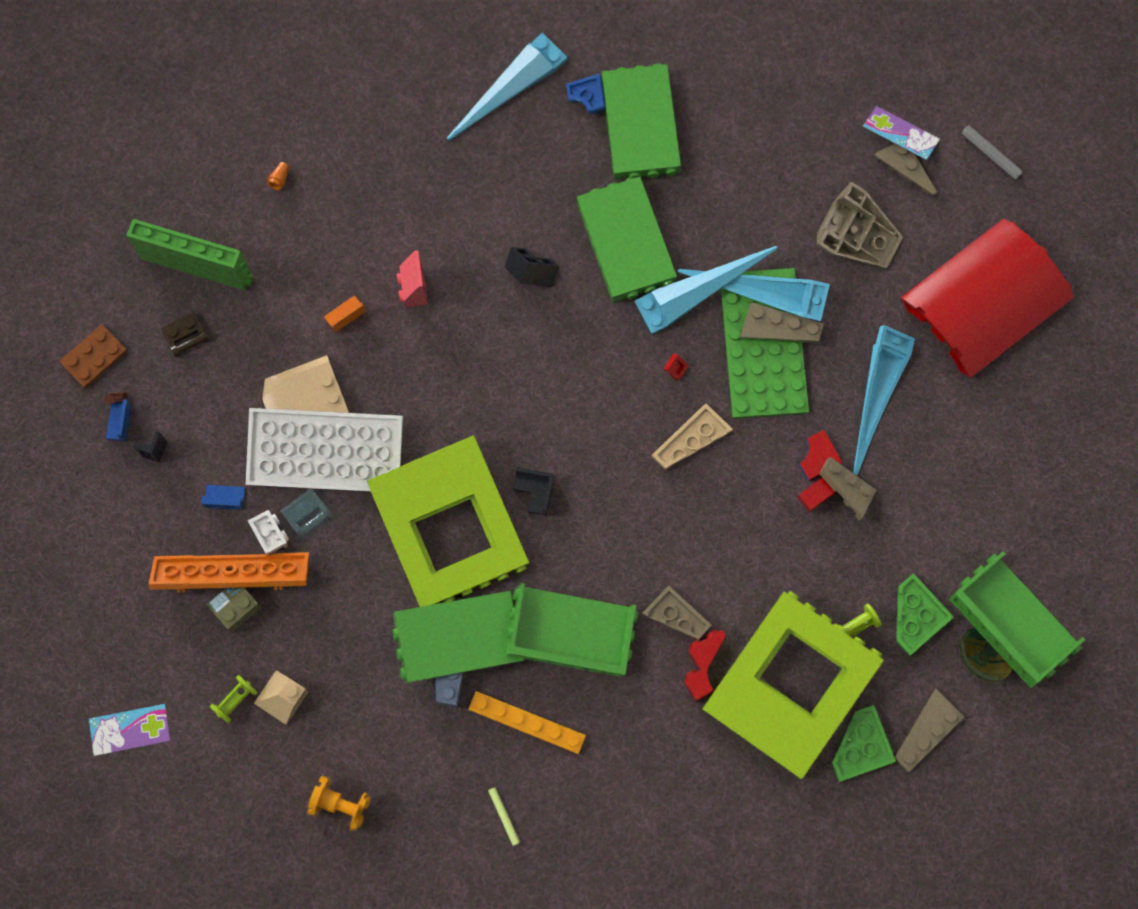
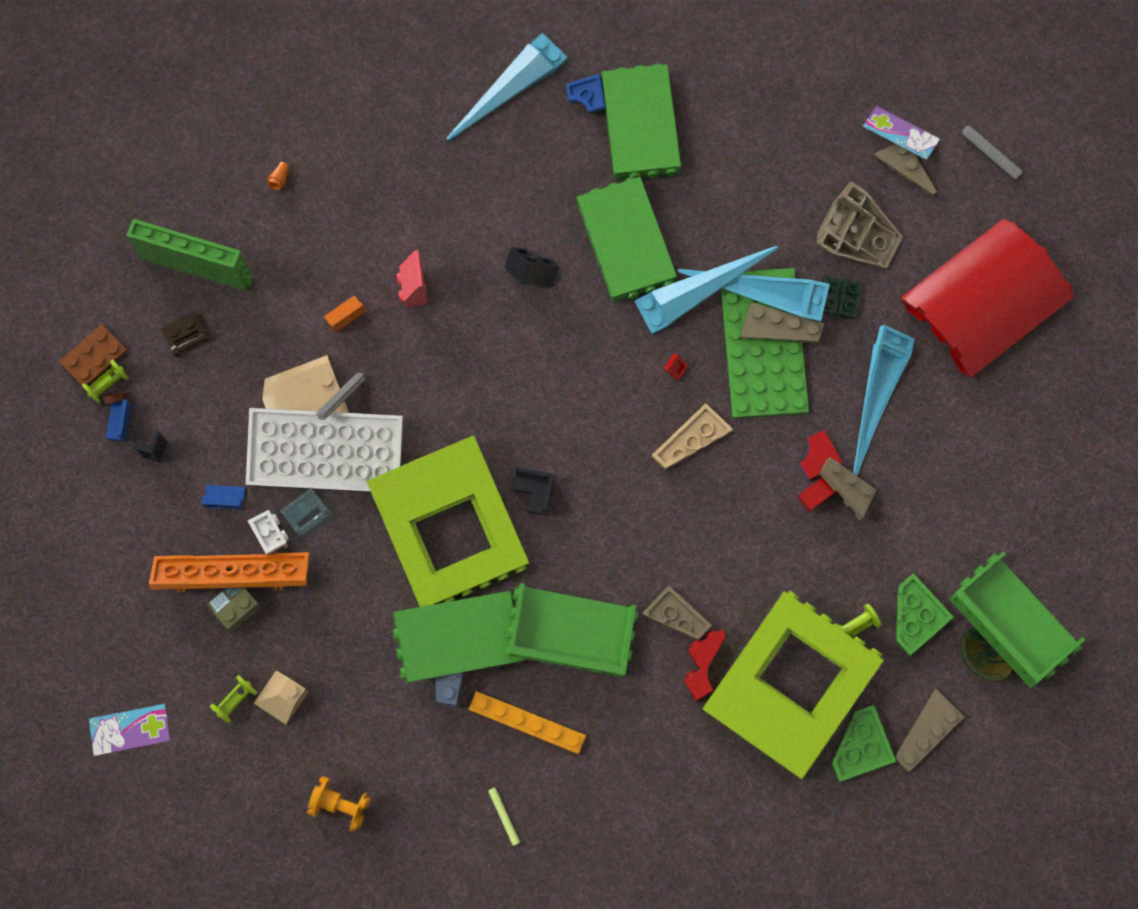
(105, 381): none -> lime hose
(327, 409): none -> light grey axle
(842, 297): none -> clear green slope

